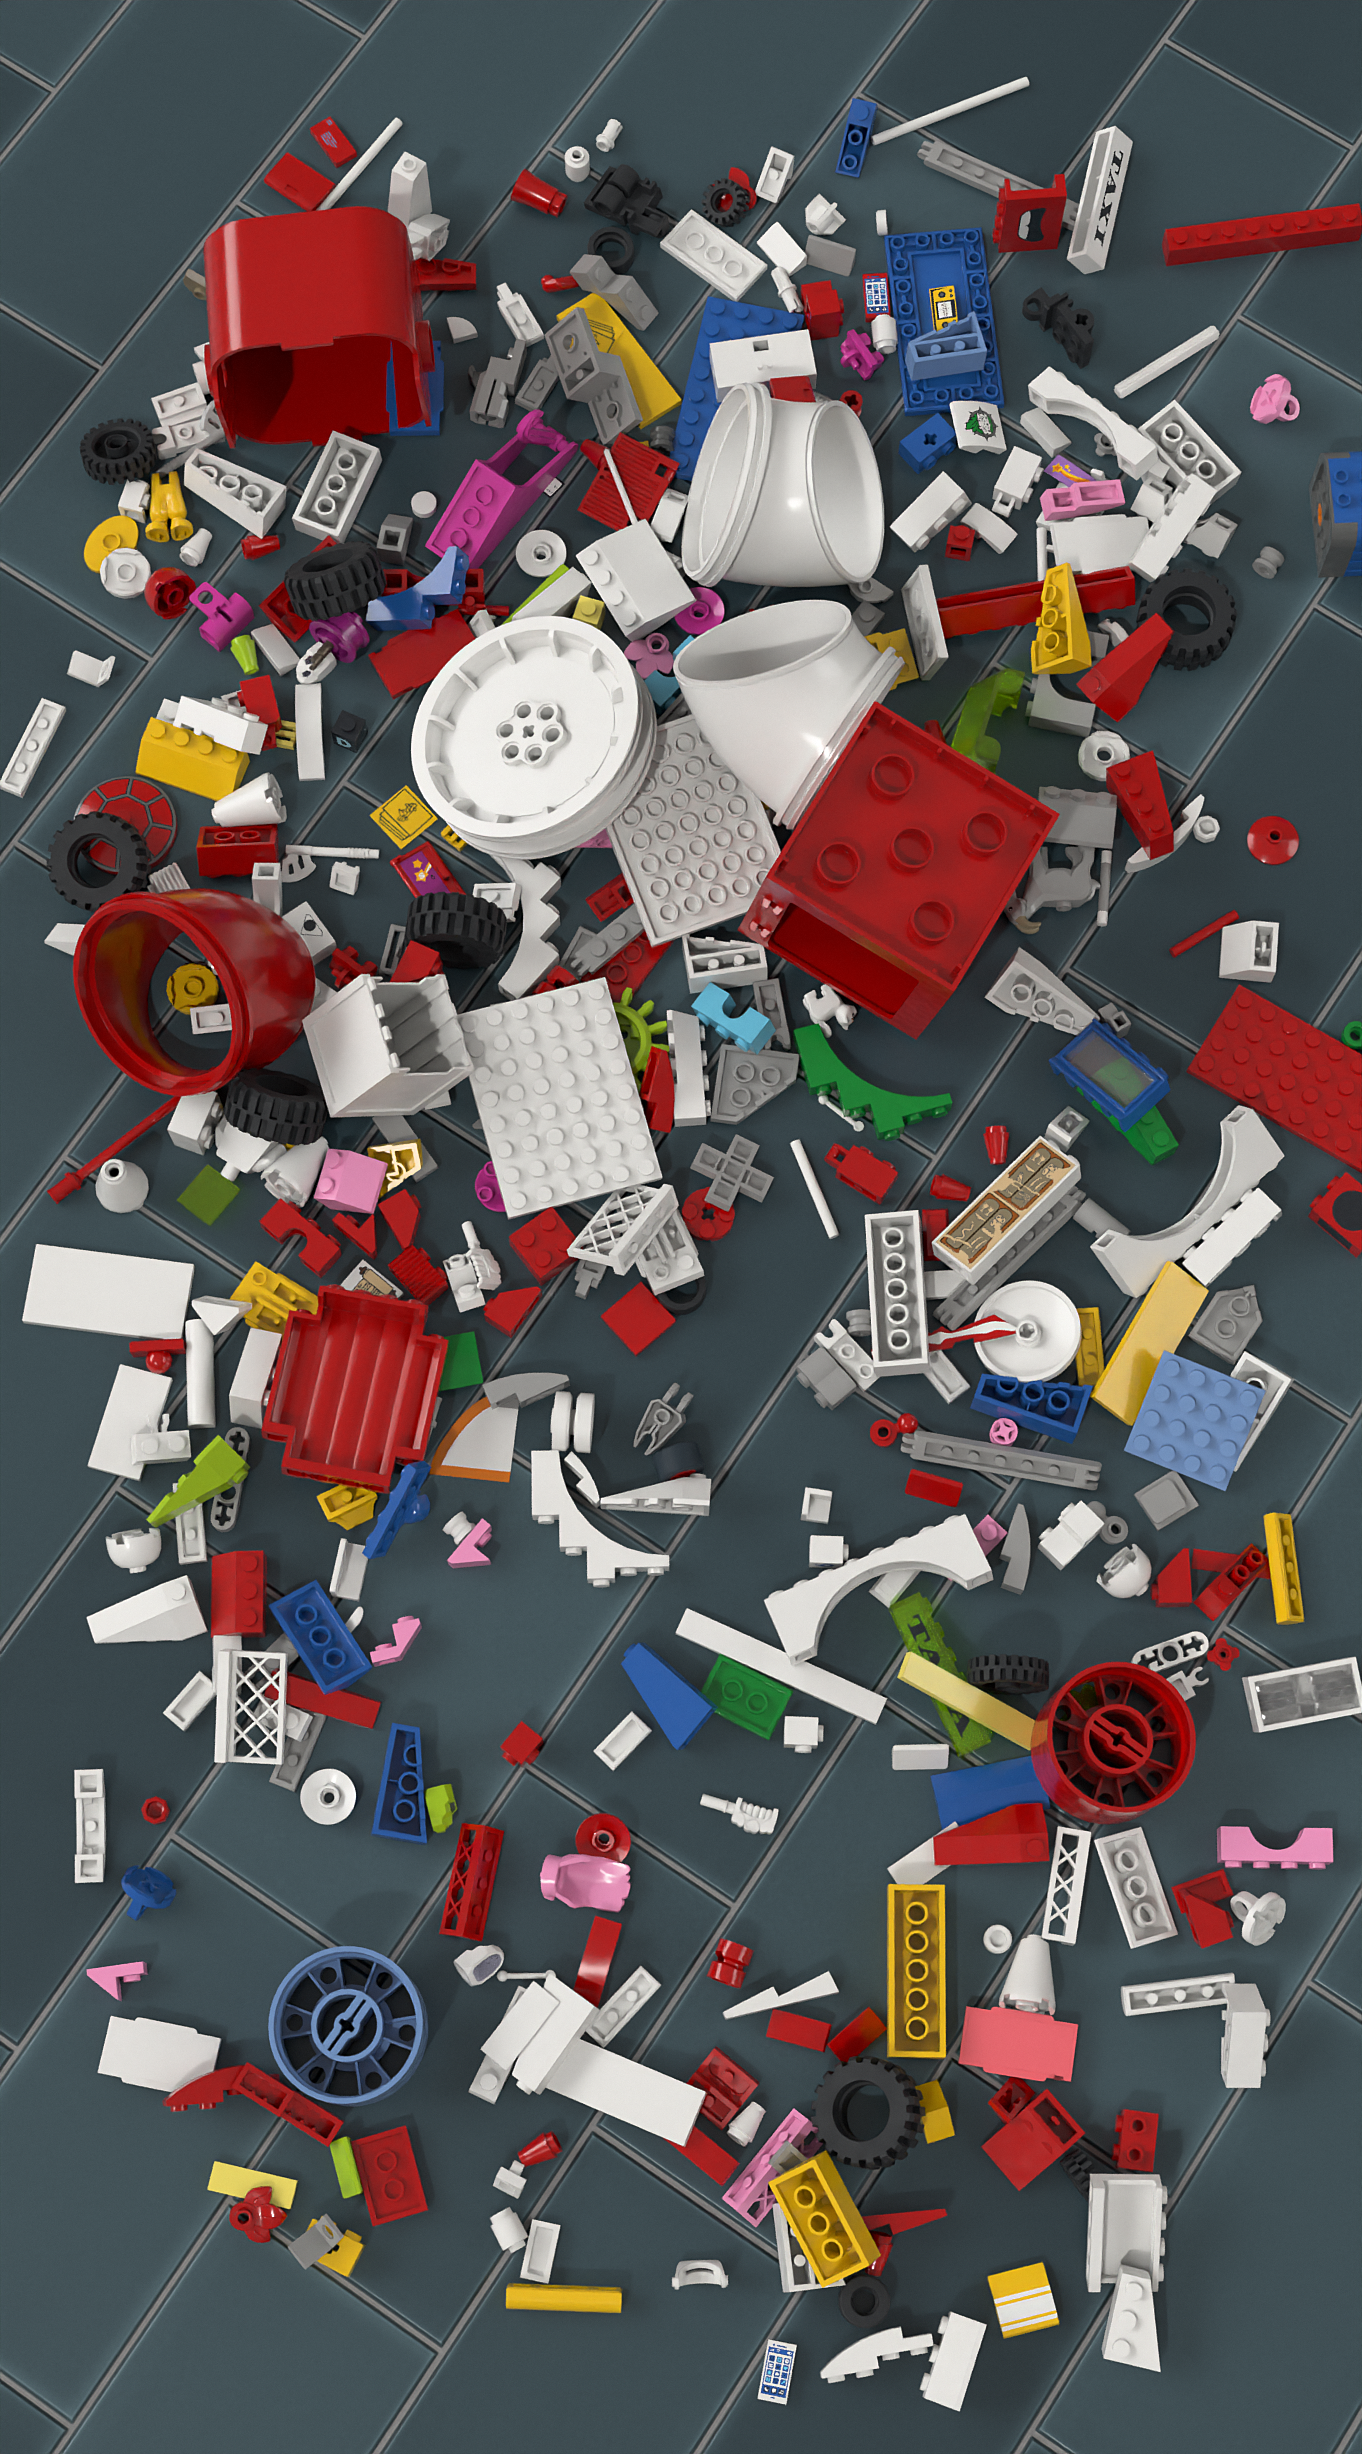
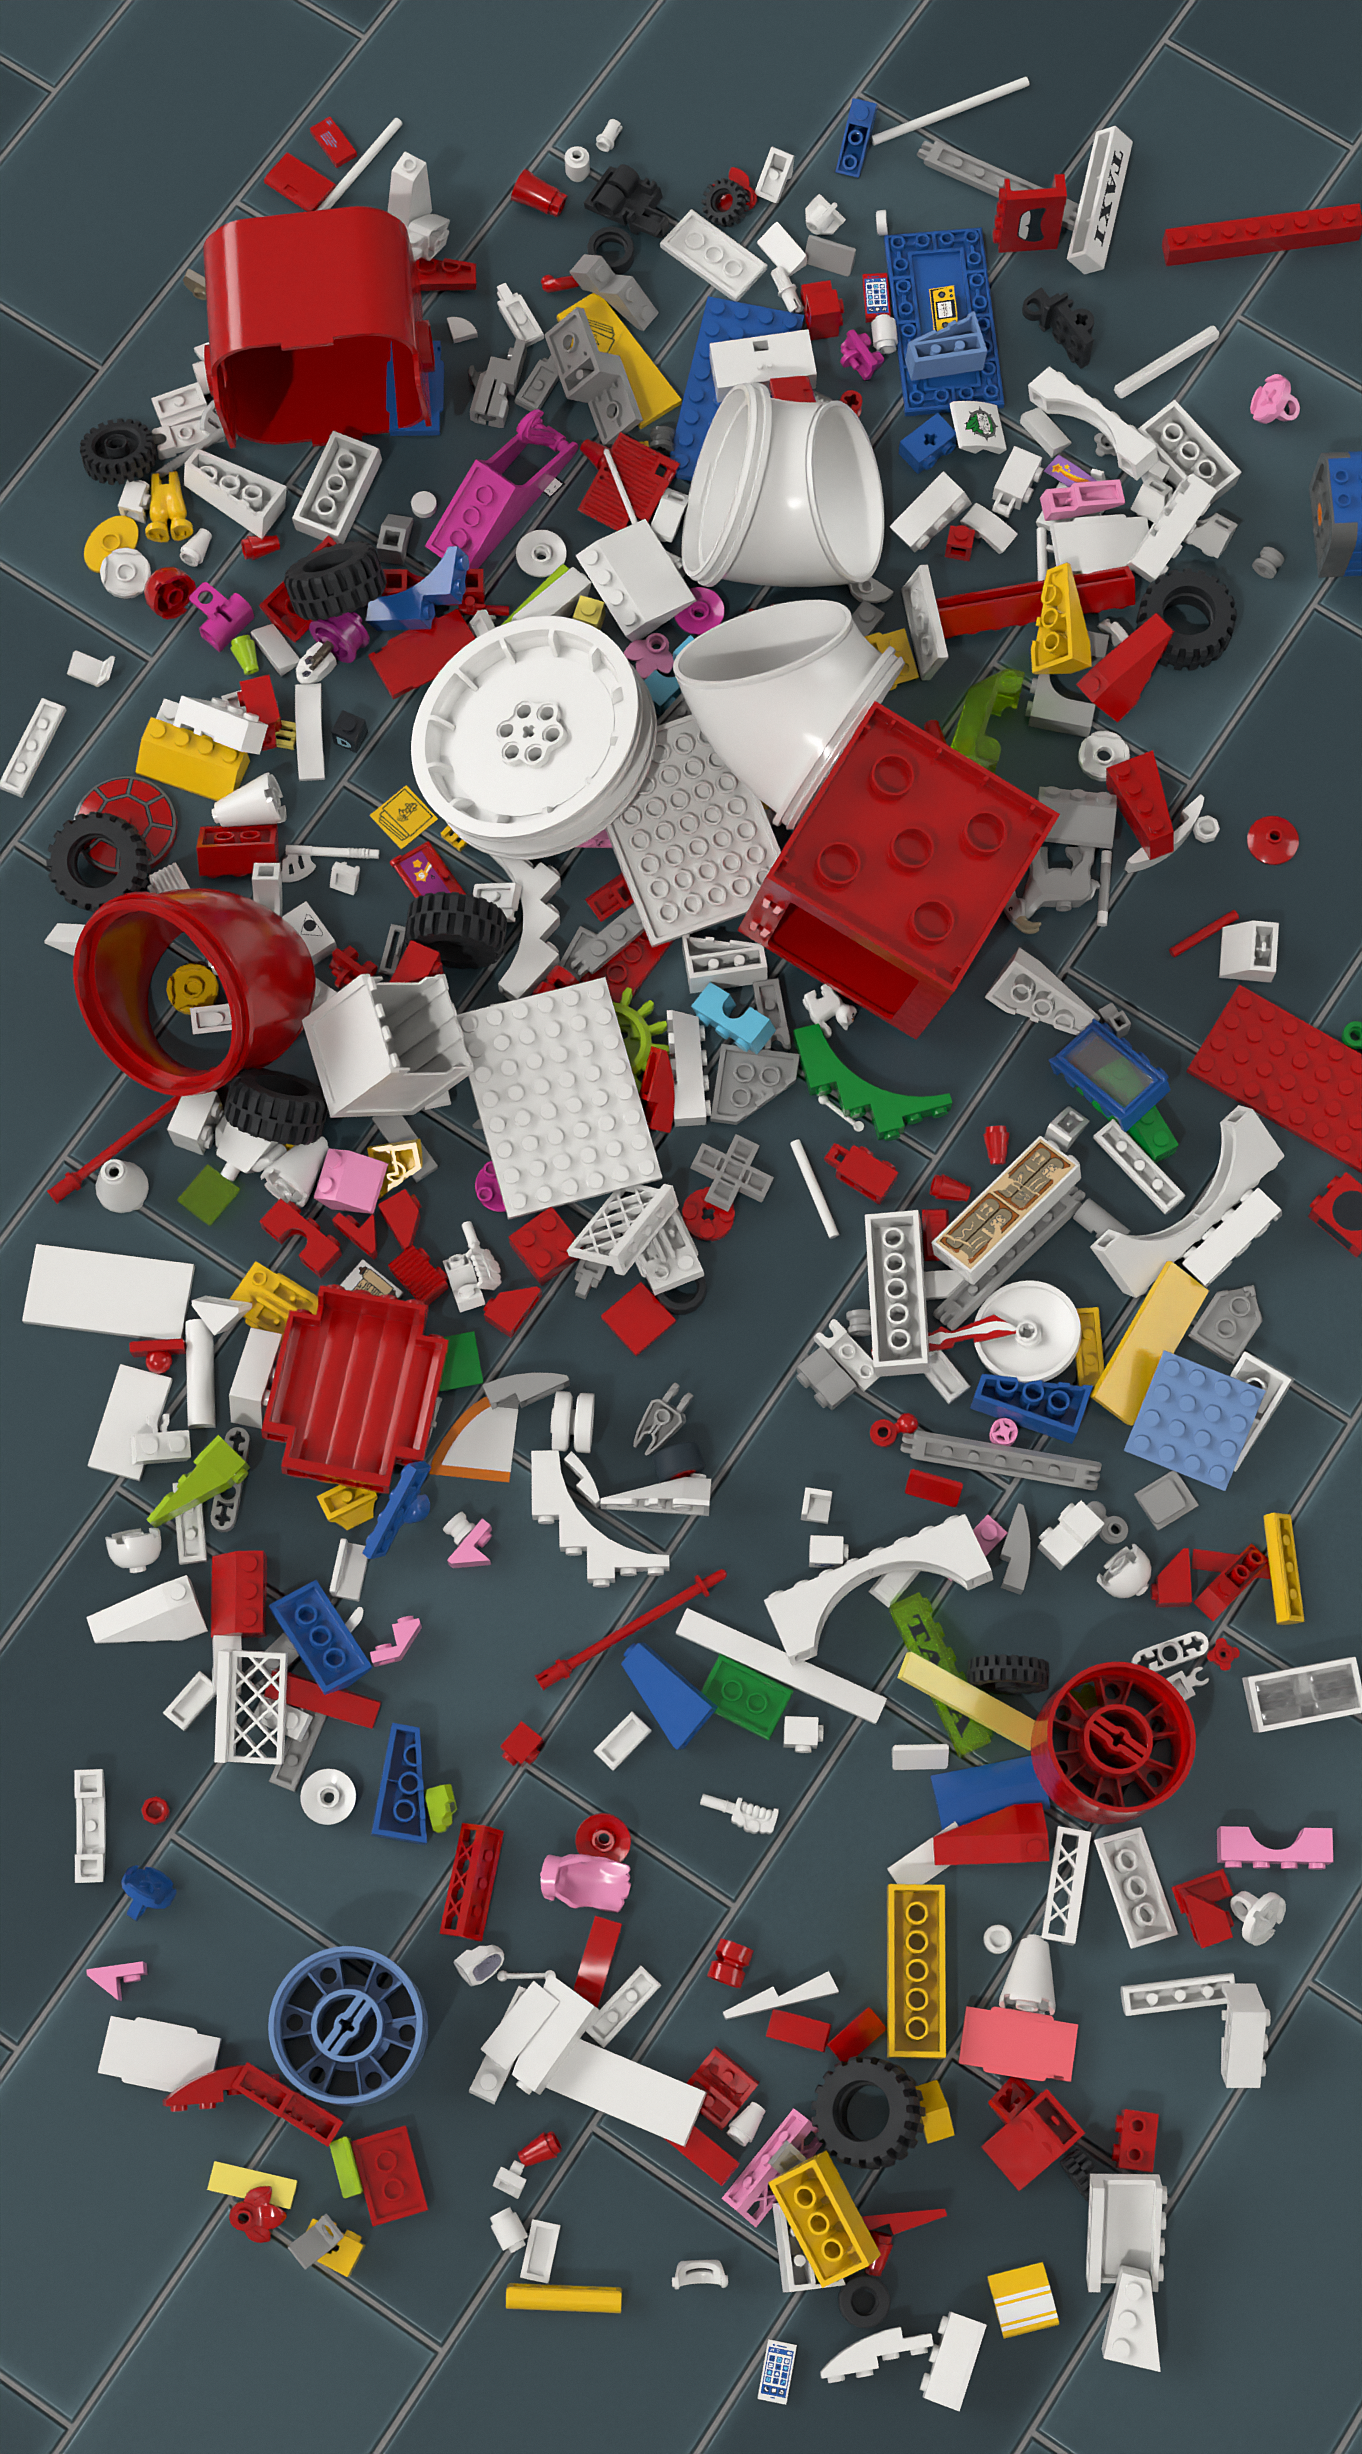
(564, 1668): none -> red bar
(1139, 1167): none -> white brick

